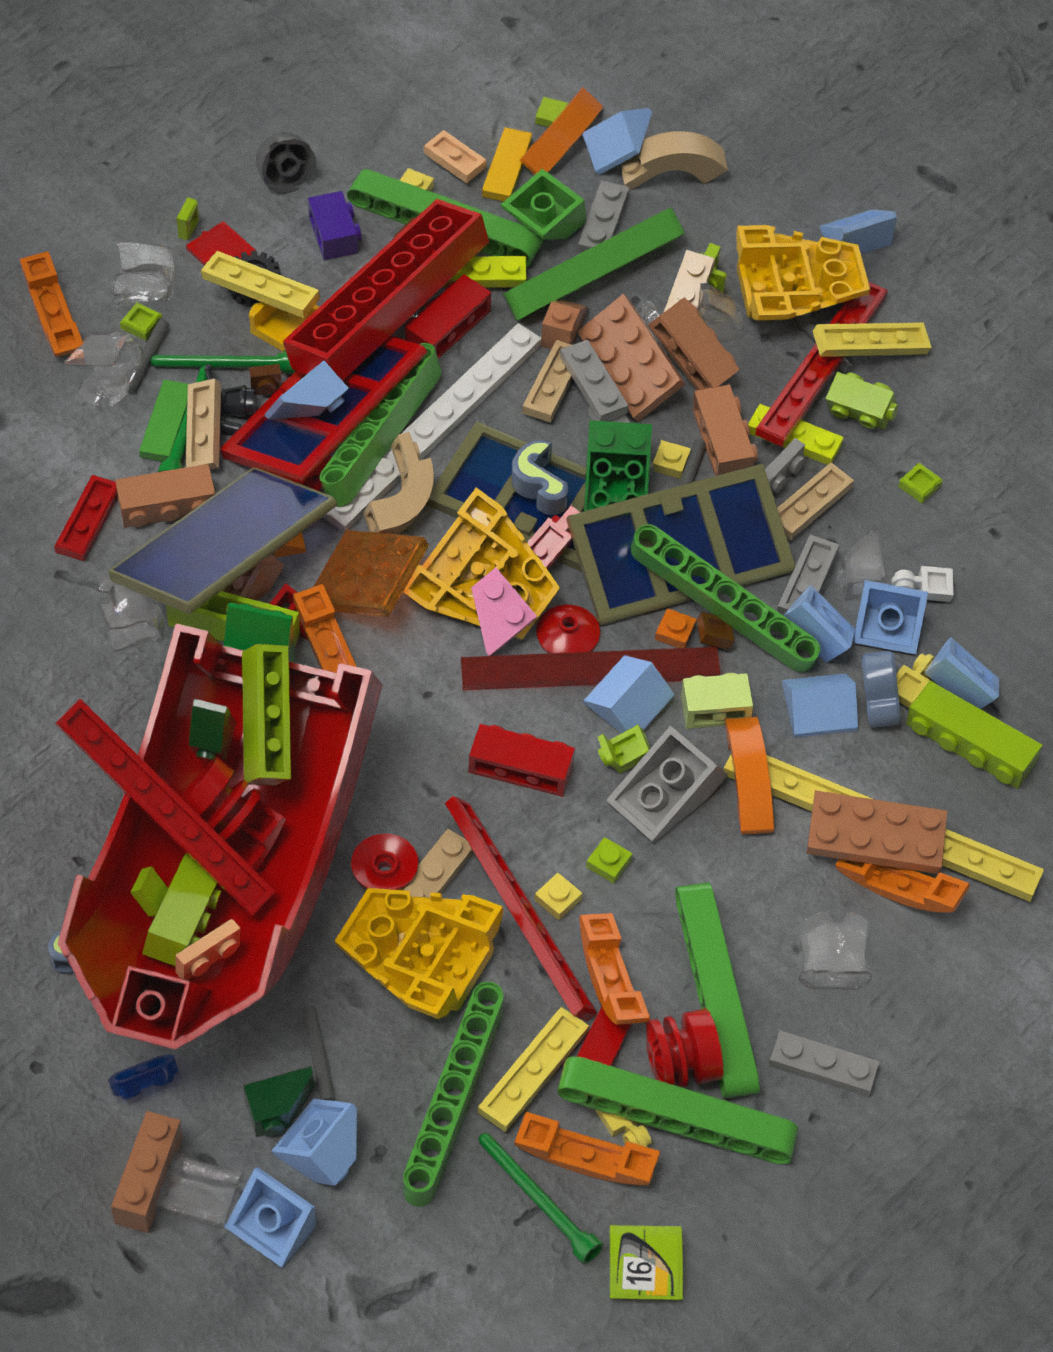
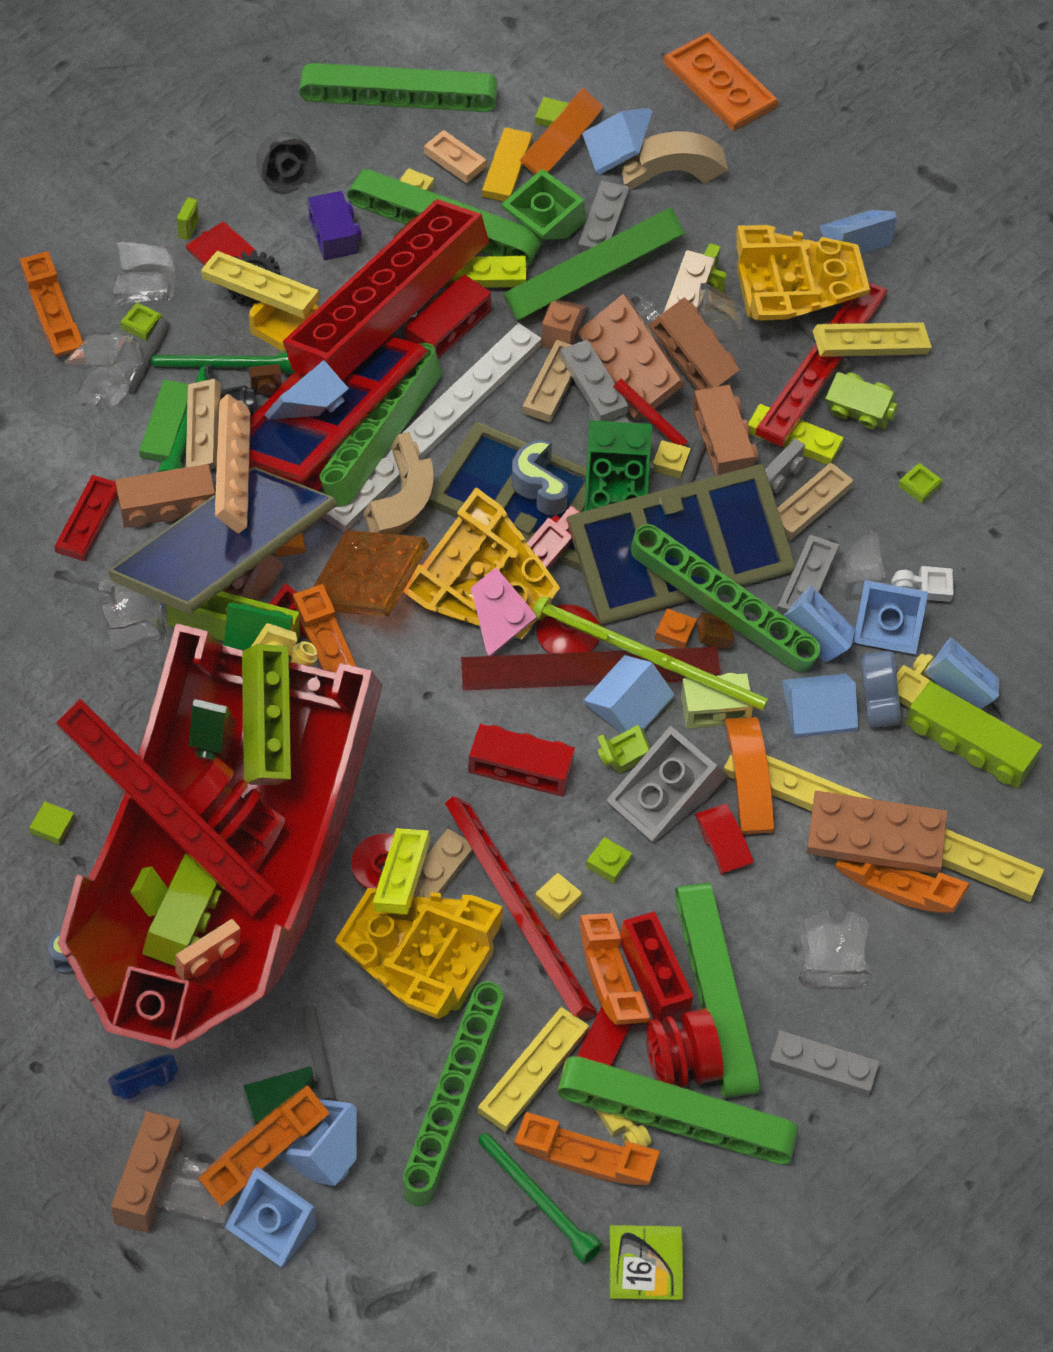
(52, 823): none -> lime tile
(232, 463): none -> light nougat plate
(262, 1144): none -> orange slope
(300, 653): none -> light yellow plate
(398, 87): none -> bright green beam
(401, 871): none -> neon yellow plate
(544, 608): none -> lime bar
(649, 413): none -> red bar
(655, 967): none -> red brick
(721, 81): none -> orange tile
(724, 837): none -> red slope

